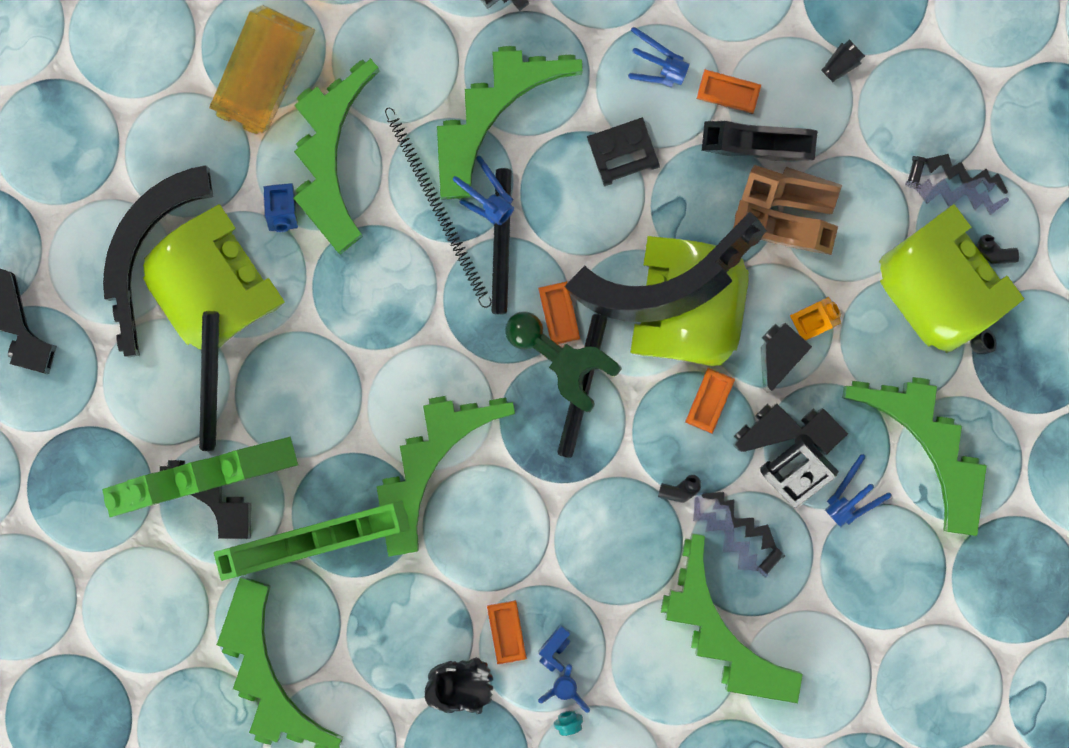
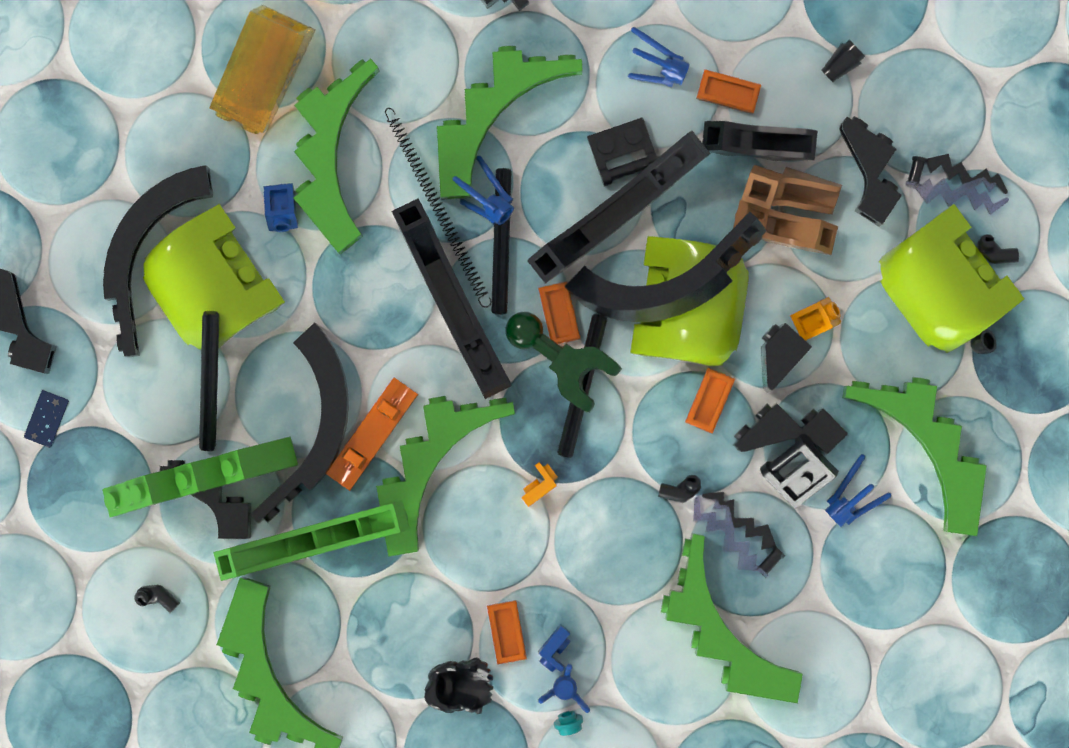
(46, 418): none -> dark blue sticker
(156, 594): none -> black arm
(333, 422): none -> black arch
(372, 434): none -> orange hinge
(450, 298): none -> black arch
(537, 490): none -> light orange bracket
(619, 208): none -> black arch
(871, 156): none -> black arch

